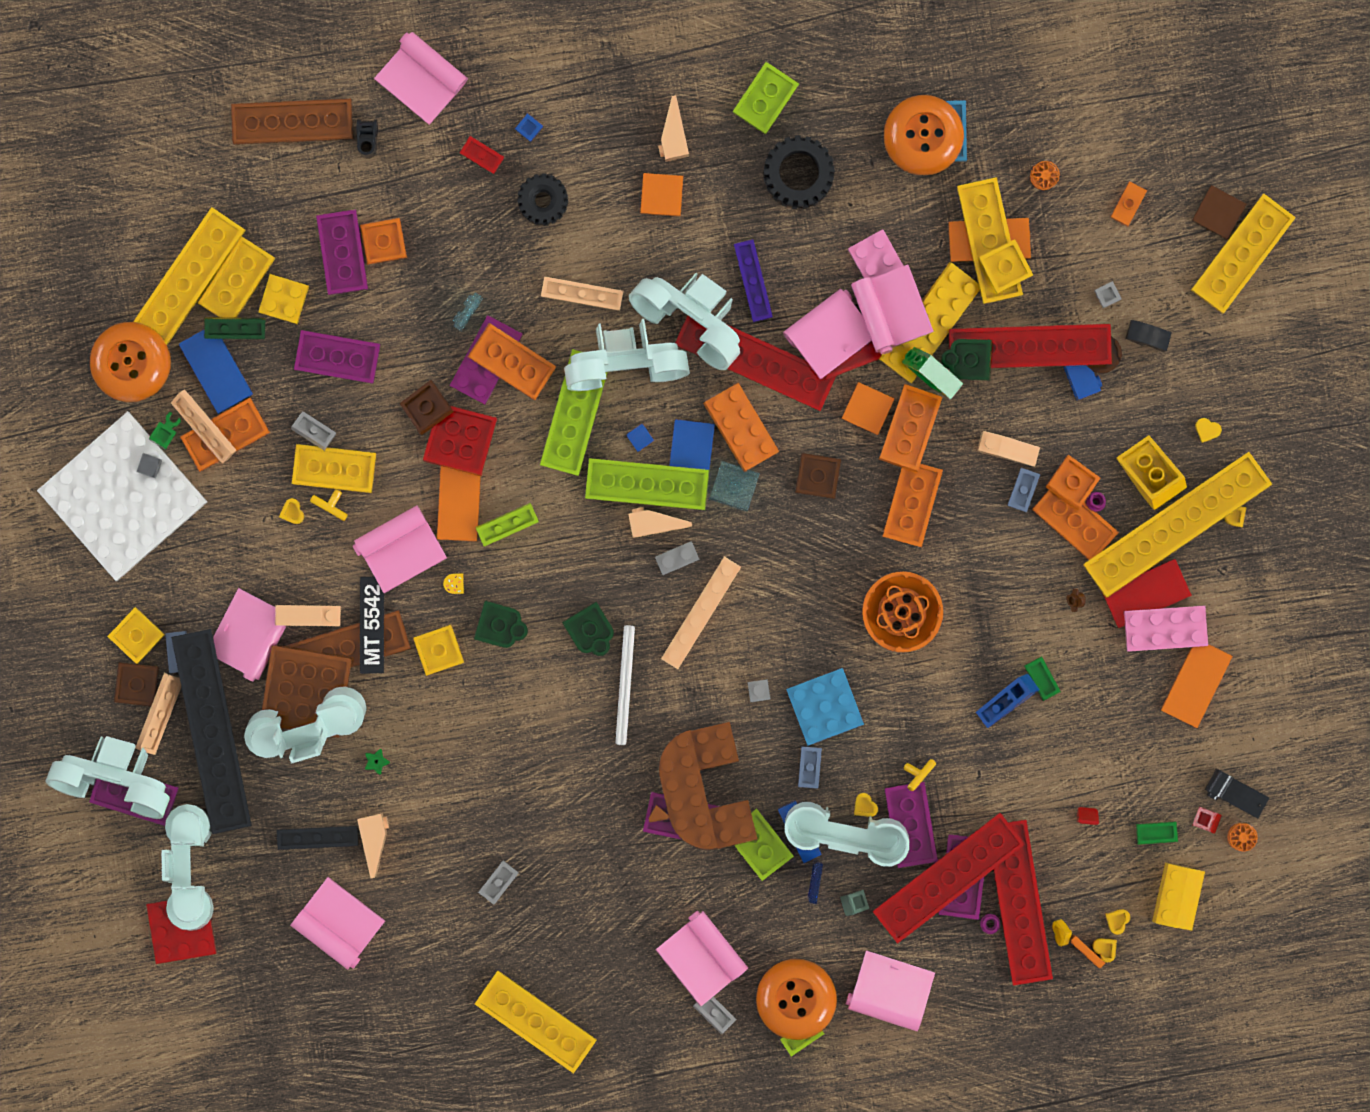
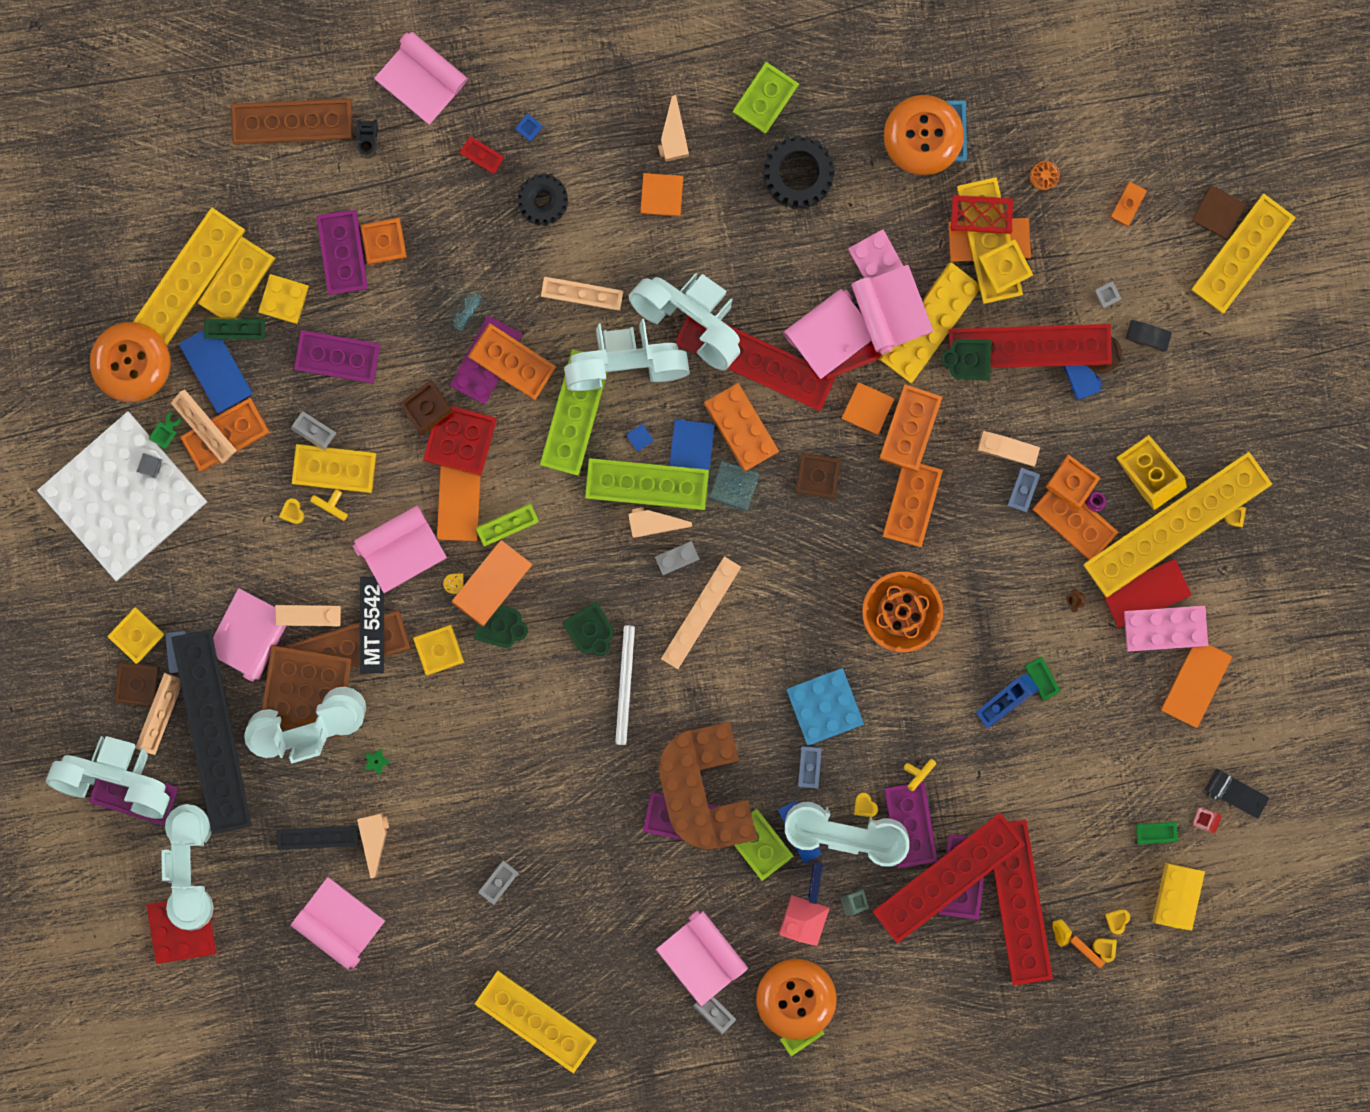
(491, 583): none -> orange tile
(658, 814): dark orange slope -> none
(753, 280): dark purple plate -> none
(758, 690): light grey plate -> none
(804, 921): none -> coral slope
(891, 991): bright pink door -> none
(932, 372): window -> none
(975, 199): none -> red window
(994, 928): magenta plate -> none
(1087, 816): red slope -> none
(1207, 430): yellow tile -> none
(1242, 837): orange wheel -> none

